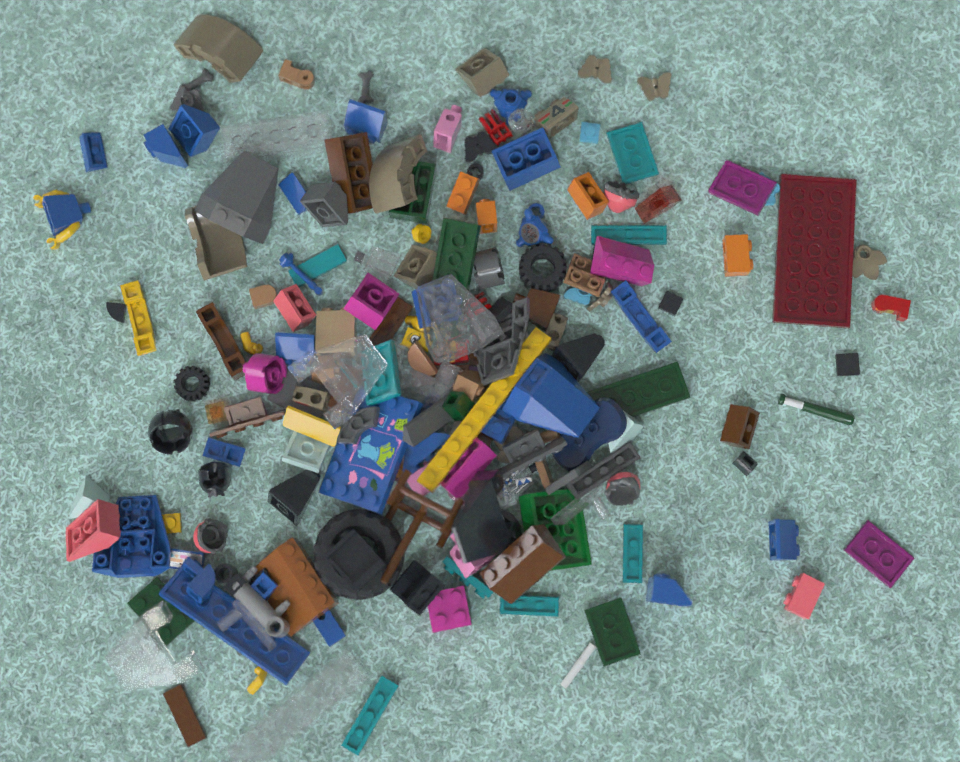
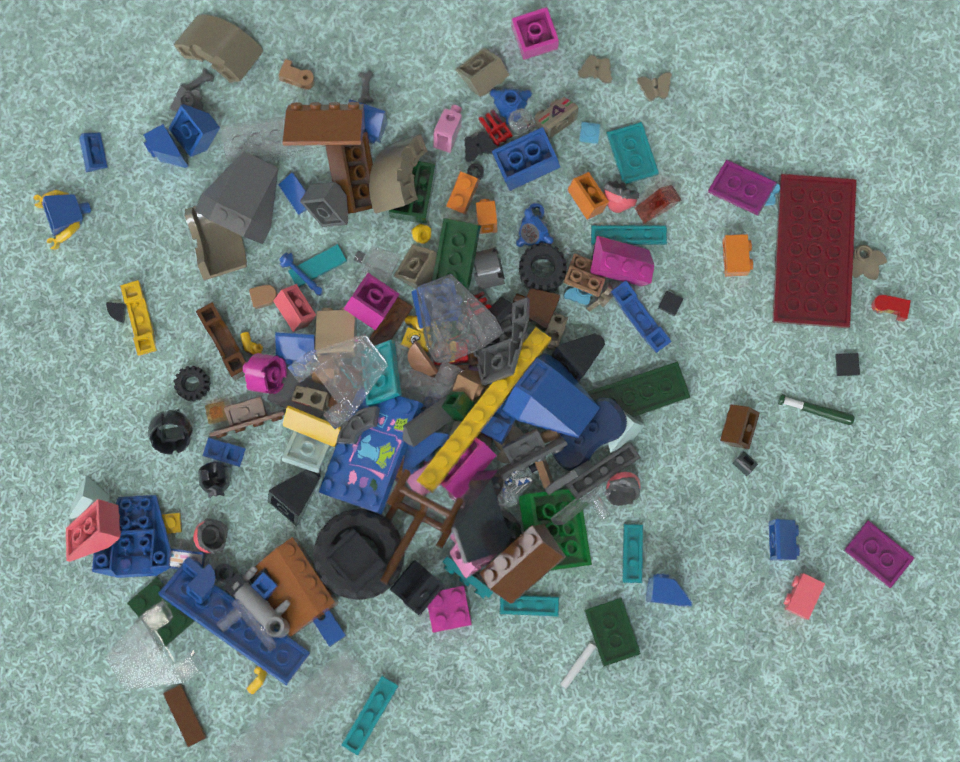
(324, 124): none -> dark orange slope
(535, 33): none -> dark pink brick

